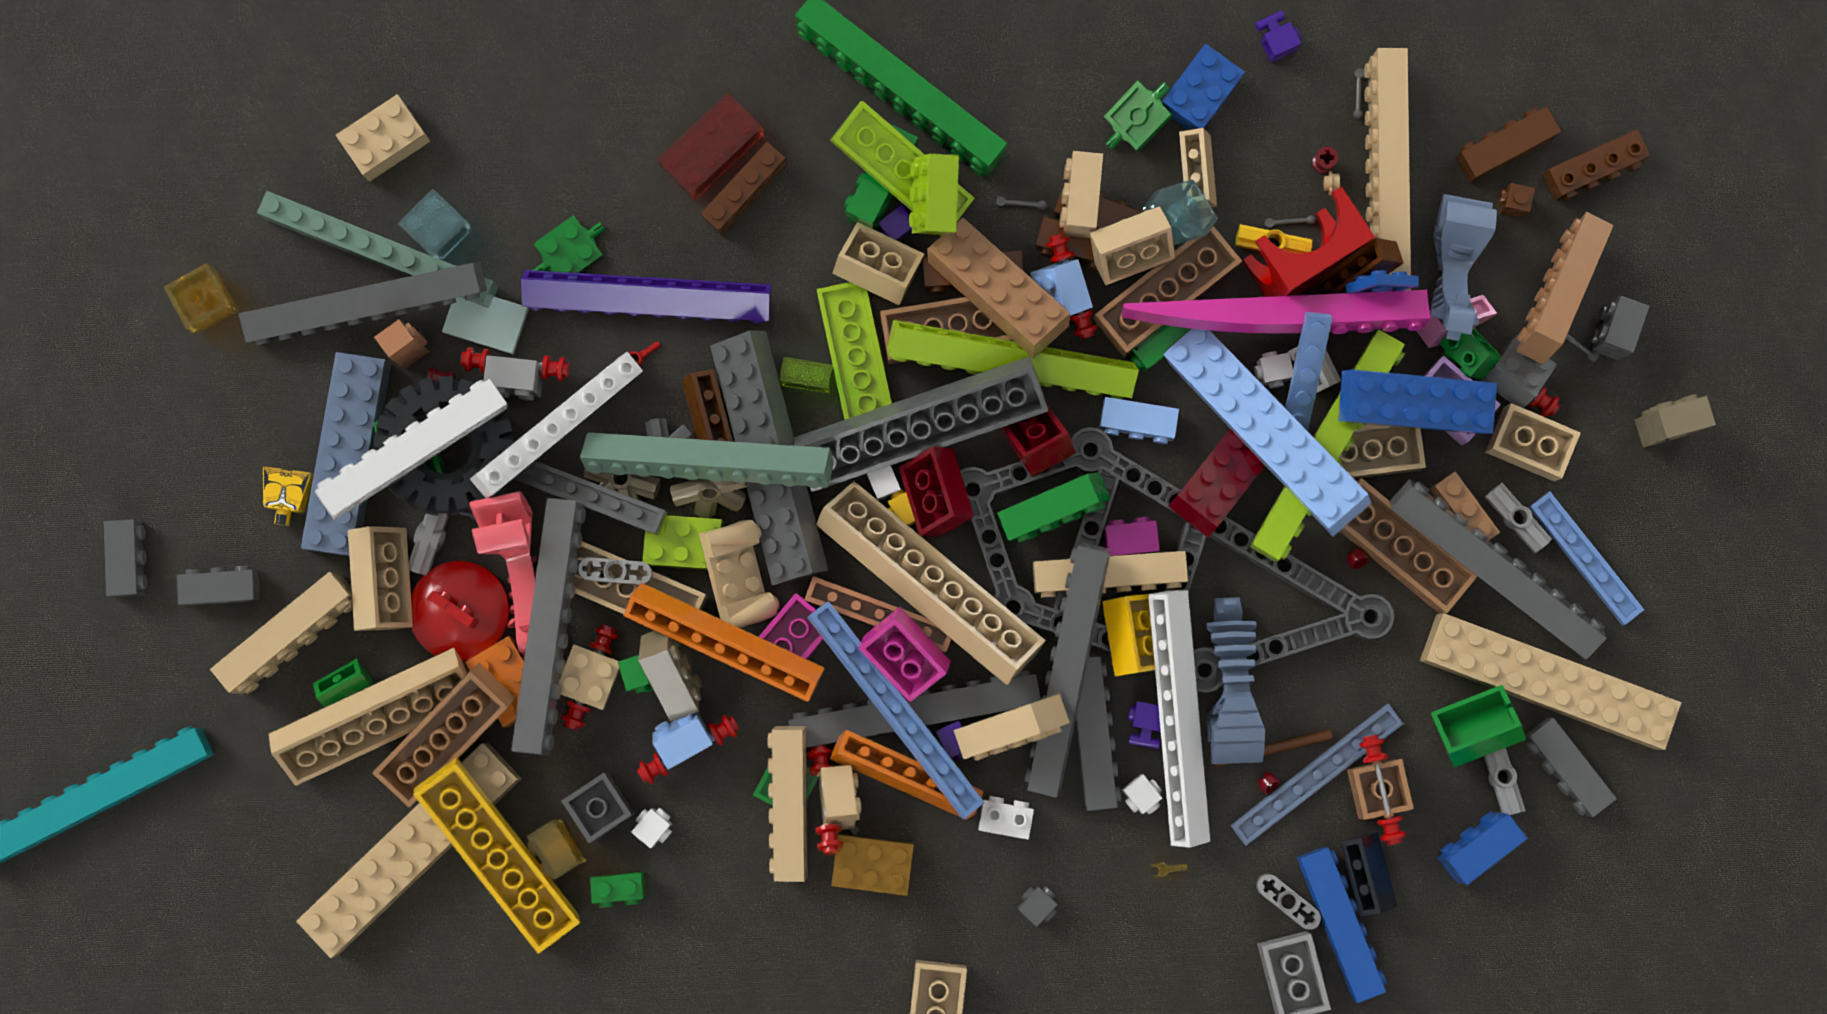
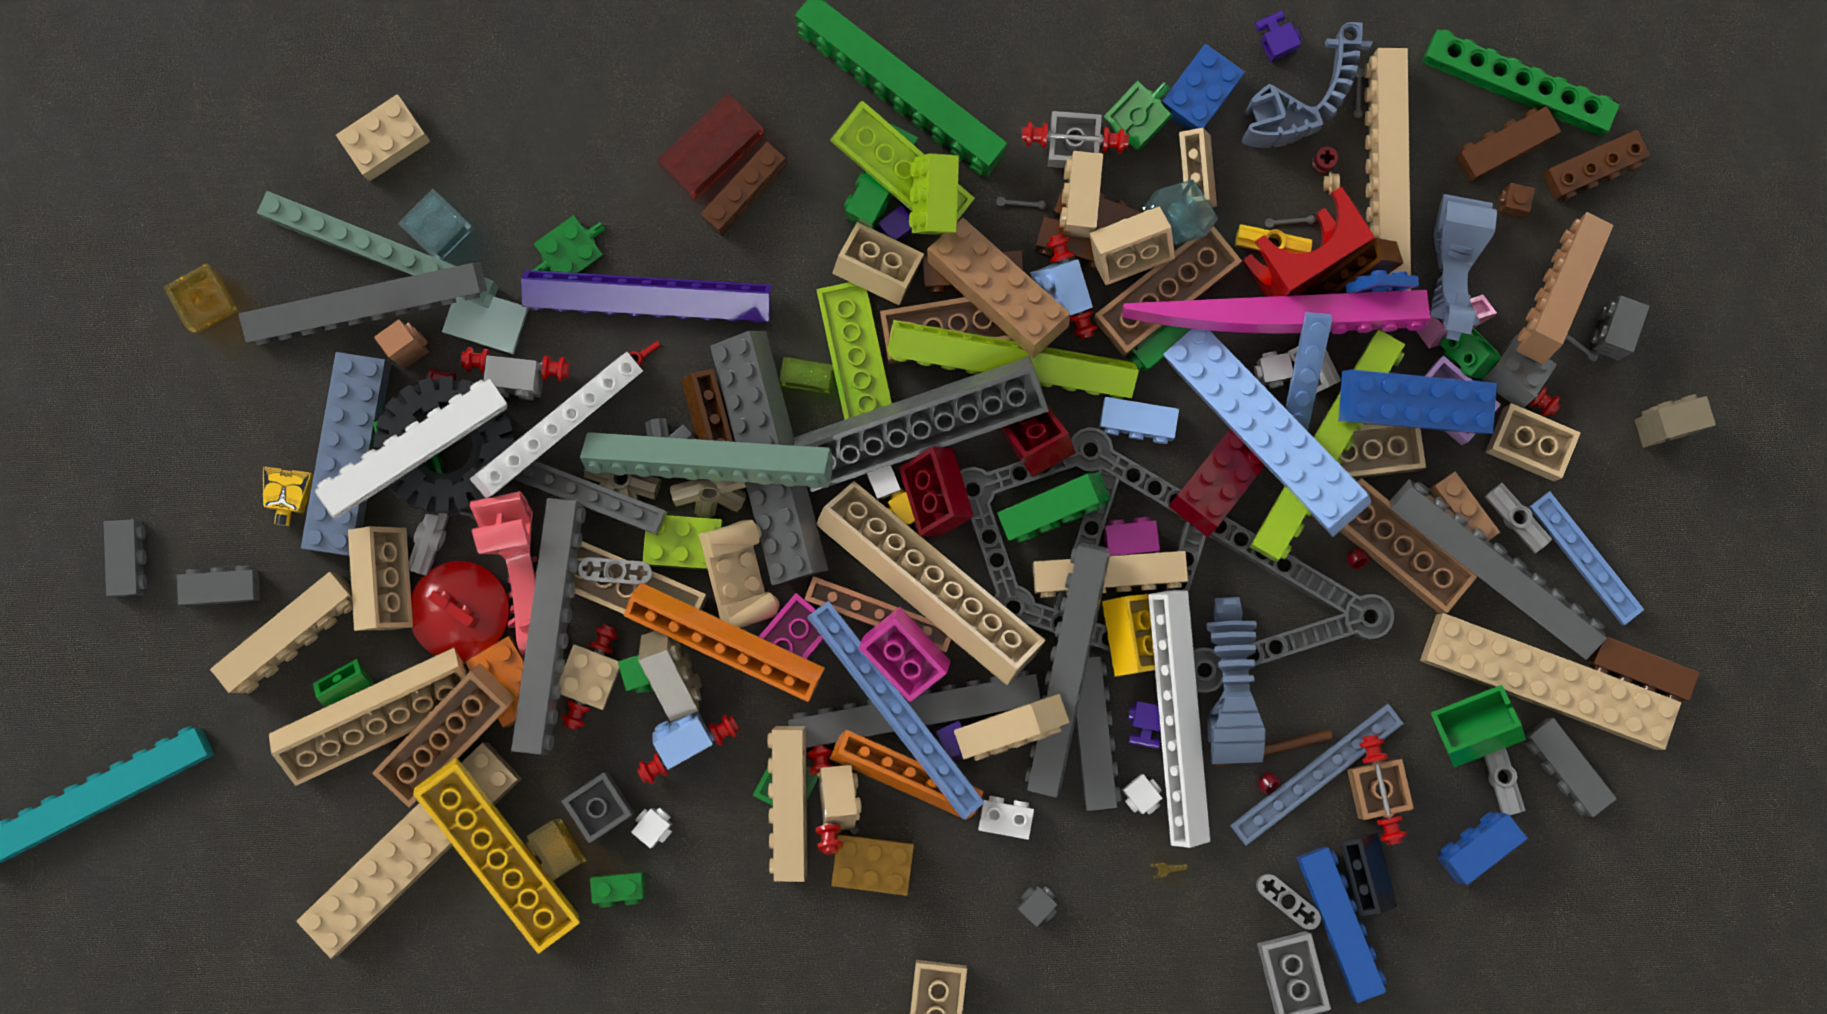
(1073, 133): none -> light grey brick
(1286, 119): none -> sand blue piece
(1529, 95): none -> green brick
(1644, 669): none -> reddish brown brick

